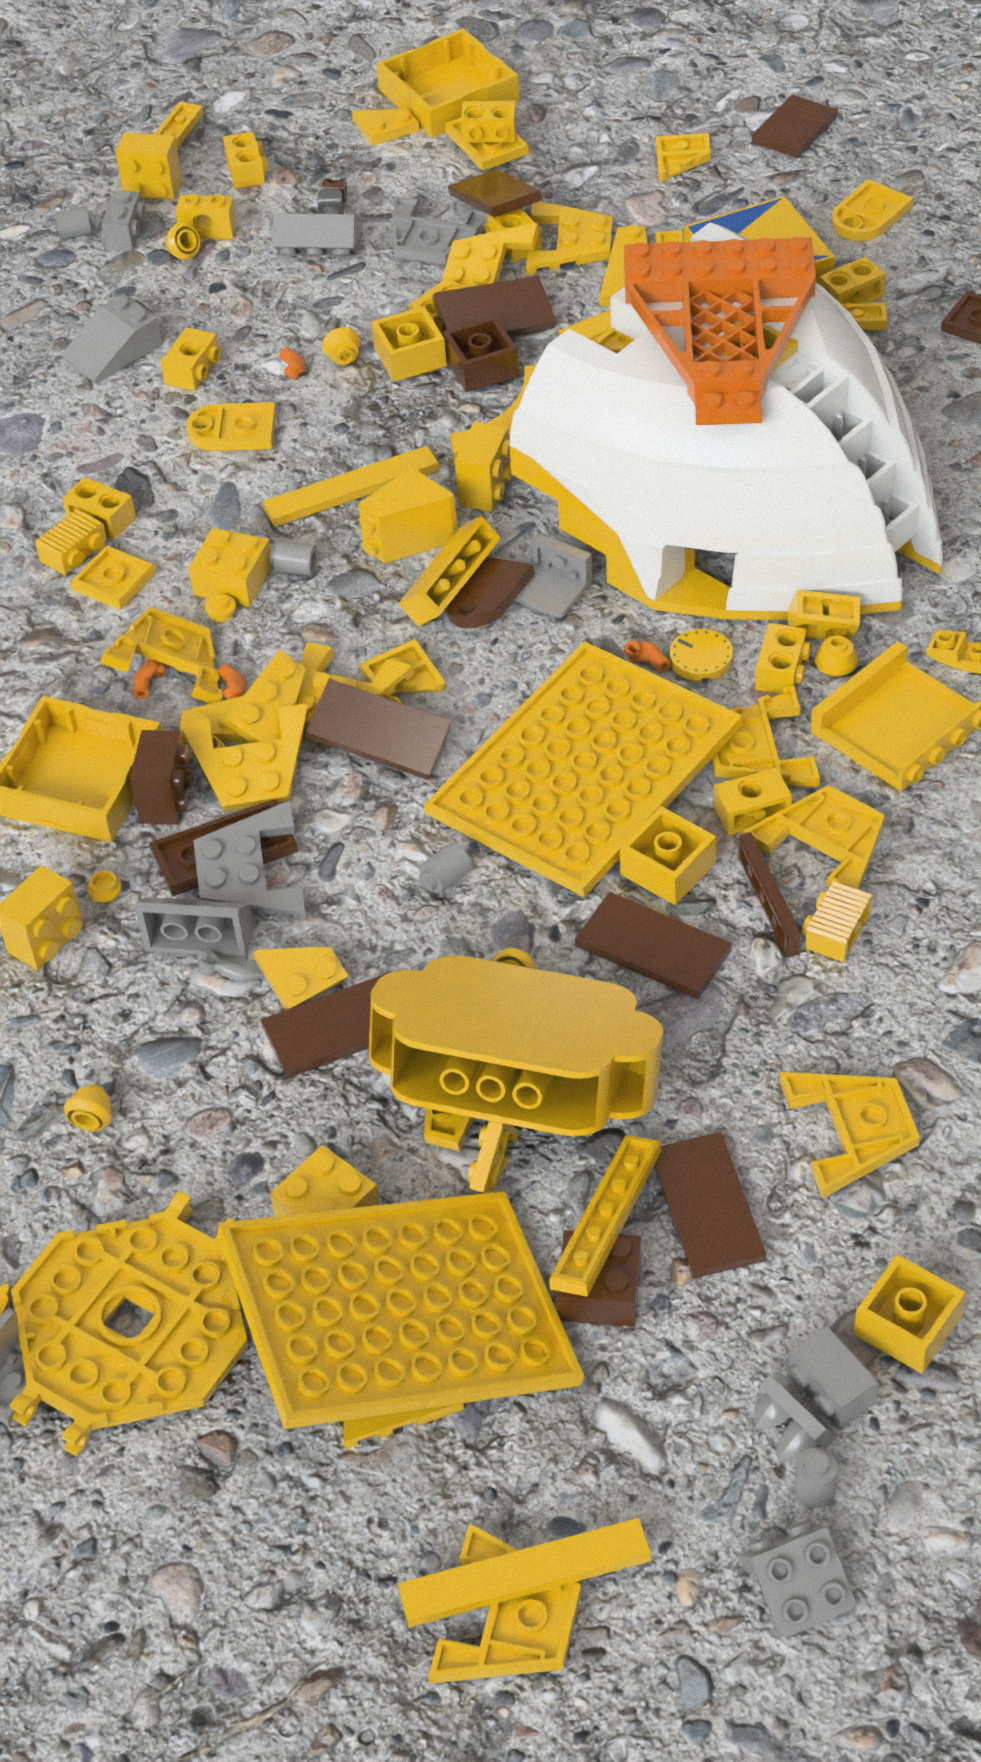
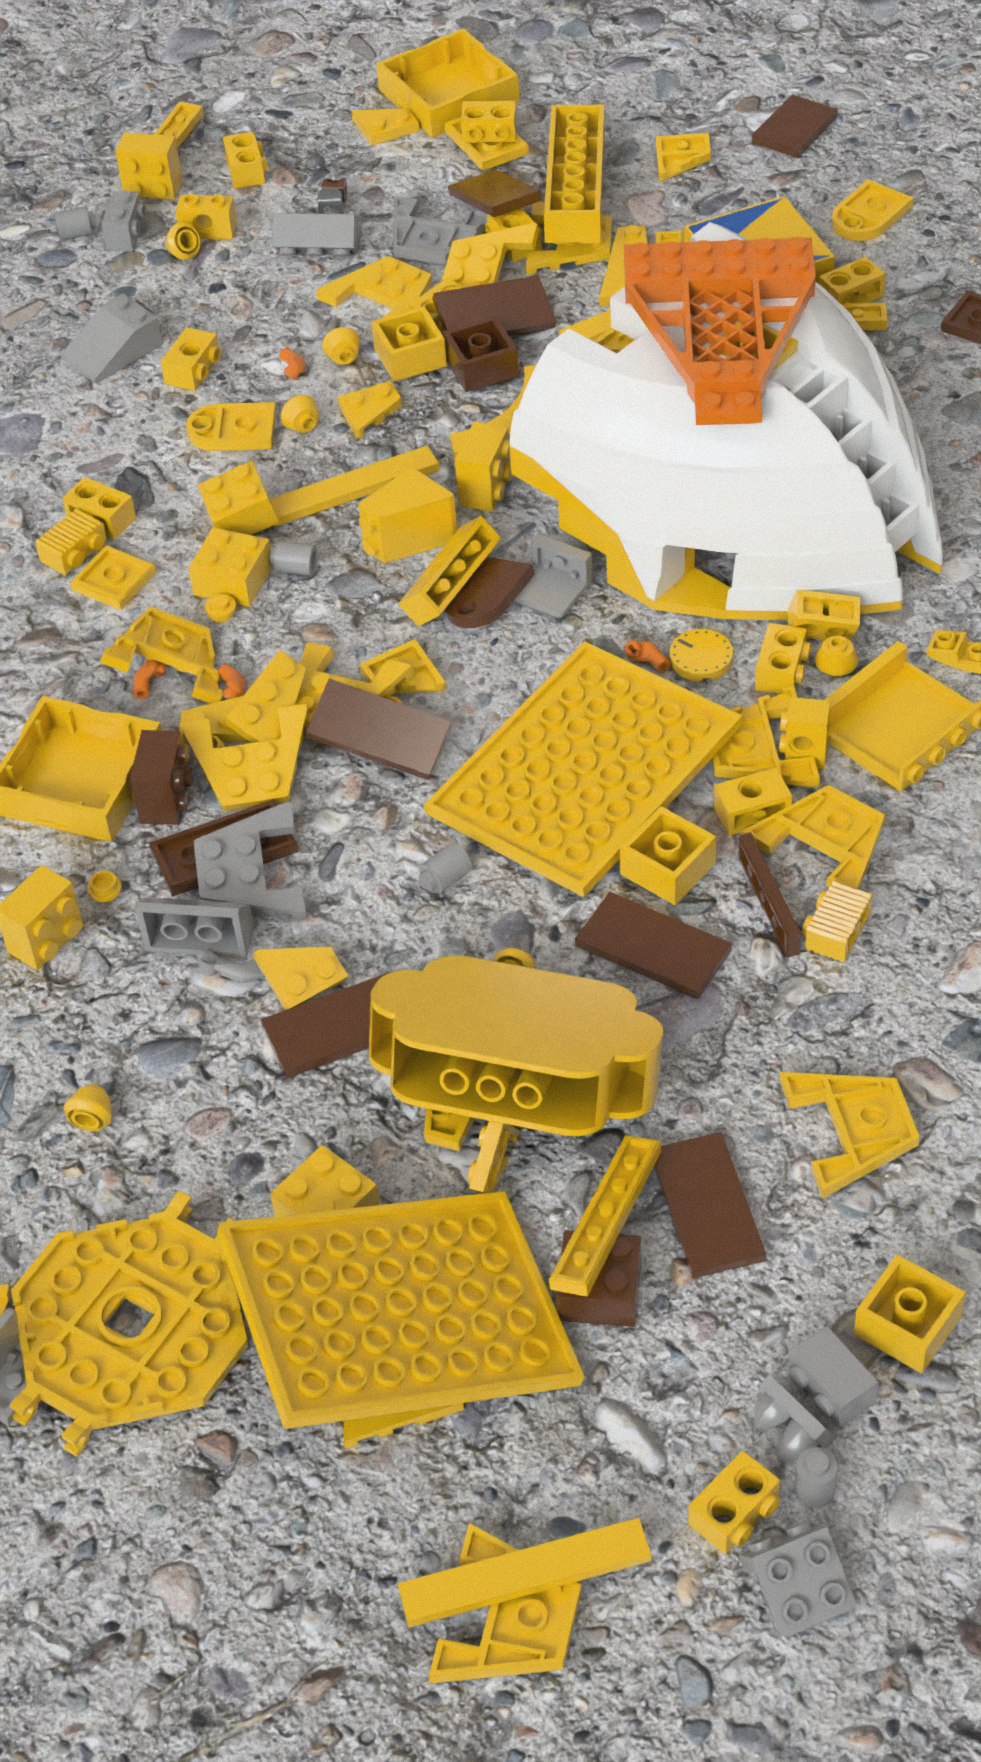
(238, 501): none -> yellow brick
(300, 414): none -> yellow cone
(369, 406): none -> yellow wing
(383, 281): none -> yellow wing
(574, 174): none -> yellow brick
(726, 1498): none -> yellow brick
(805, 729): none -> yellow brick

